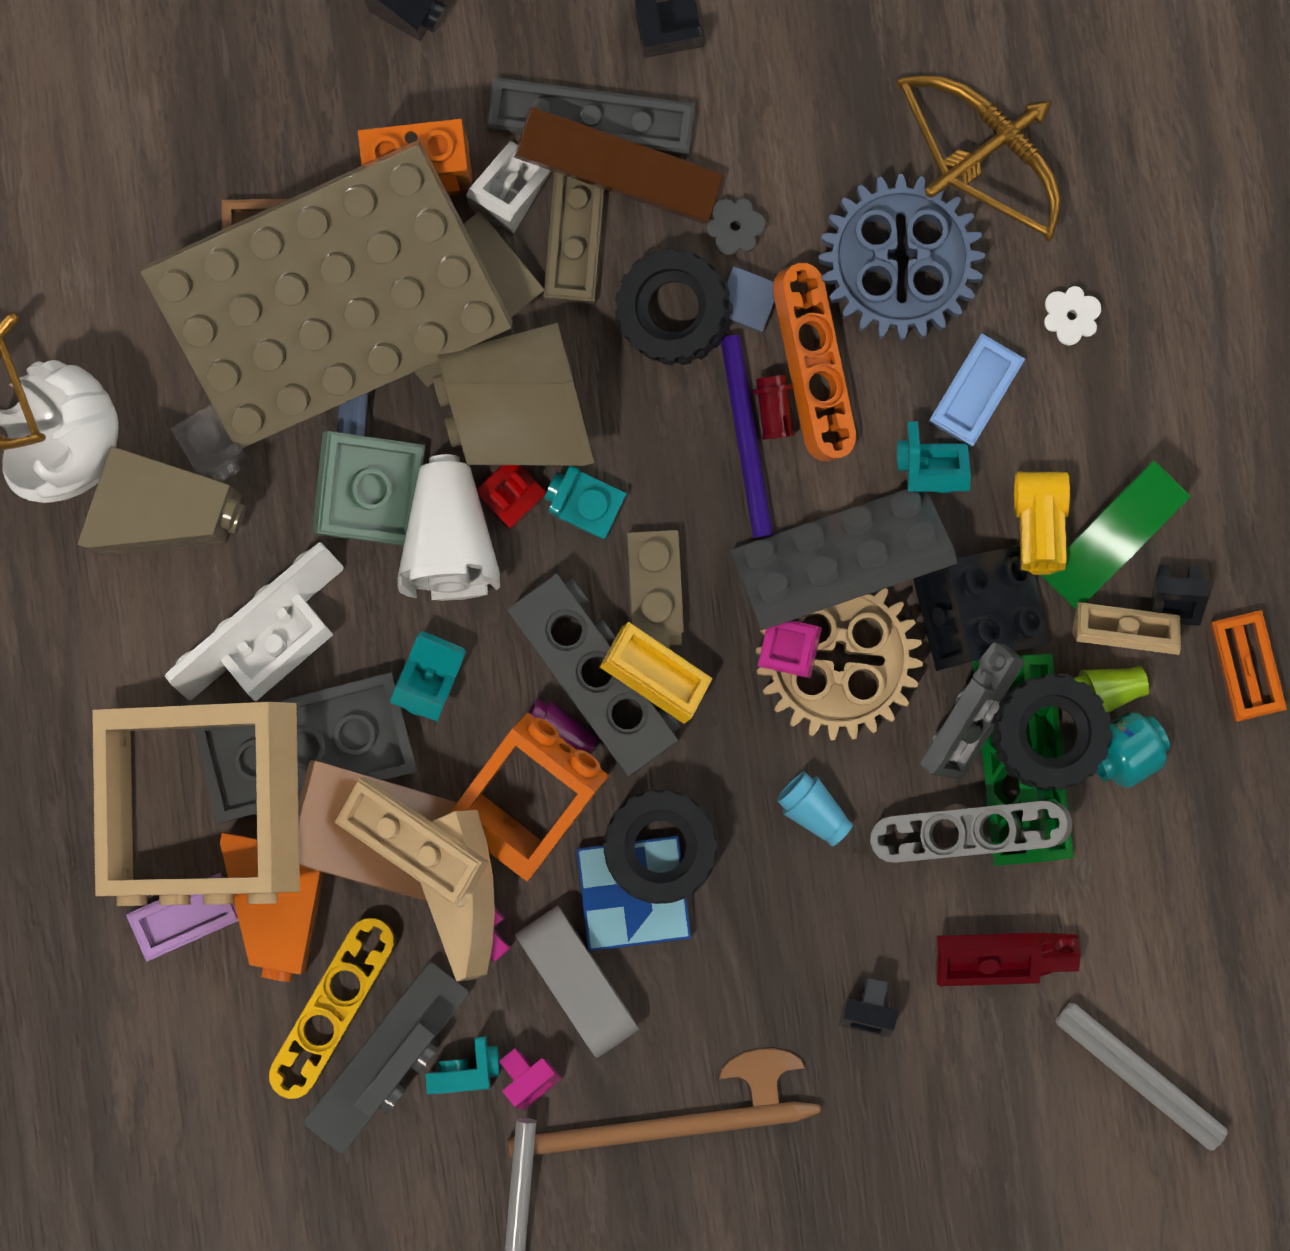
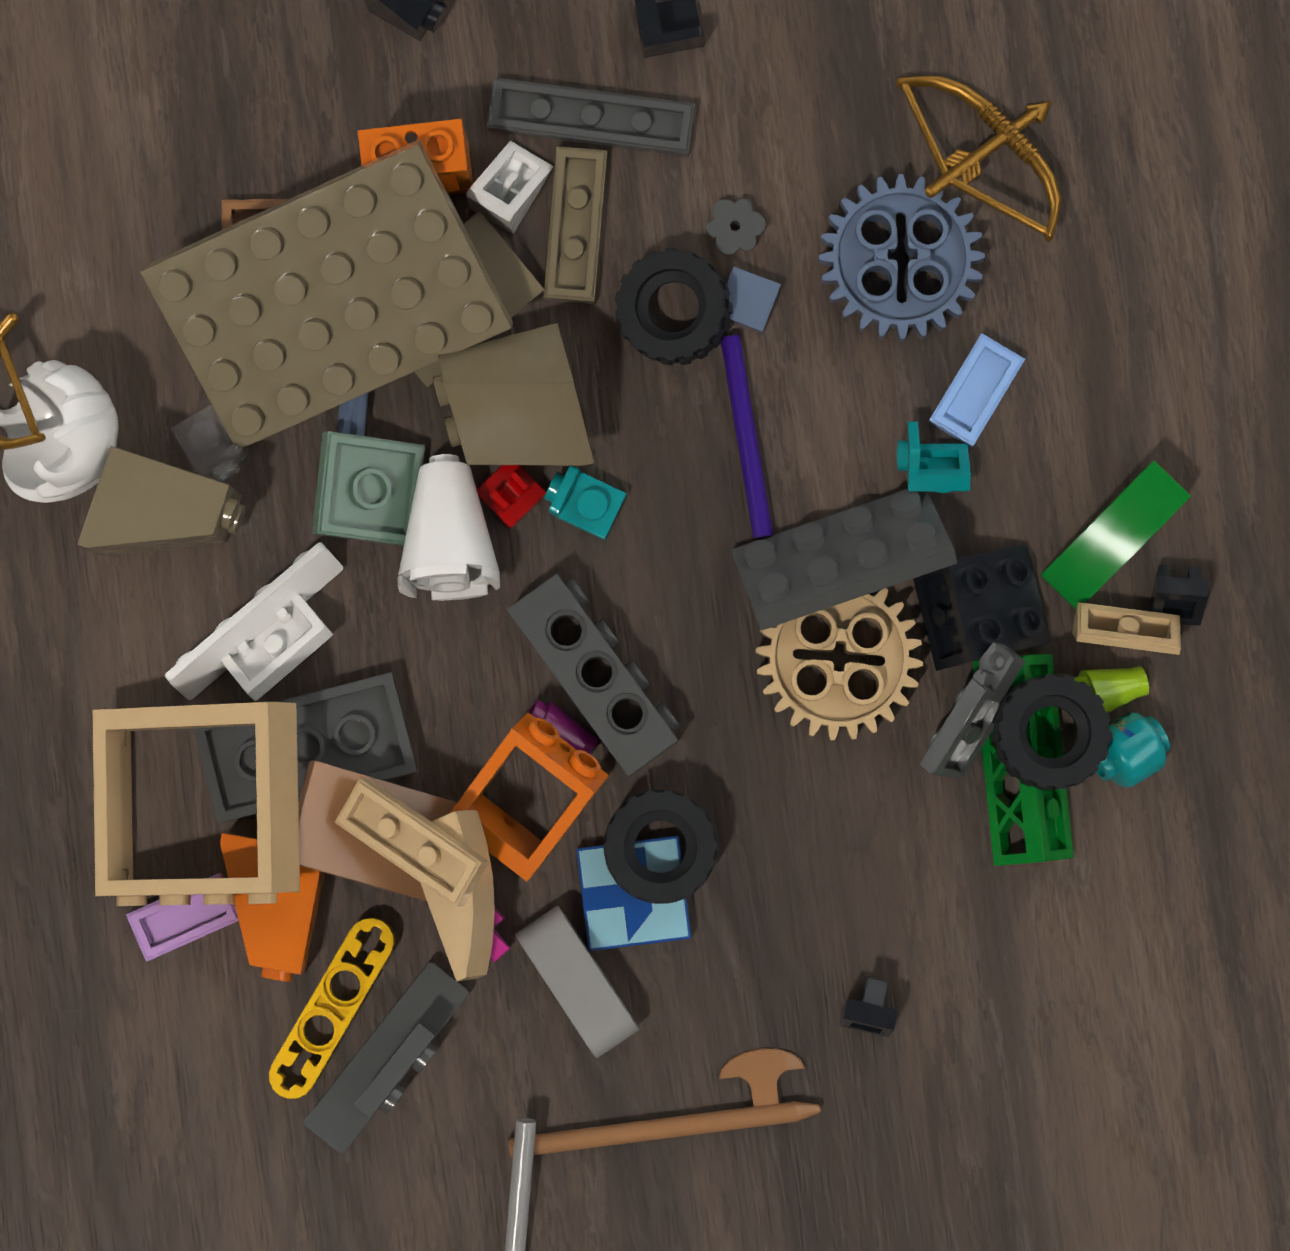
(428, 676): teal bracket -> none
(457, 1077): teal bracket -> none
(529, 1080): dark pink tile -> none
(618, 165): reddish brown tile -> none
(656, 585): dark tan hinge -> none
(656, 672): yellow tile -> none
(774, 407): dark red pin -> none
(790, 648): dark pink tile -> none
(806, 363): orange beam -> none
(813, 807): medium azure cone -> none
(970, 829): light grey beam -> none
(1004, 958): dark red hinge -> none
(1042, 506): yellow piece -> none
(1085, 310): white plant -> none
(1141, 1076): light grey axle -> none
(1228, 670): orange tile -> none

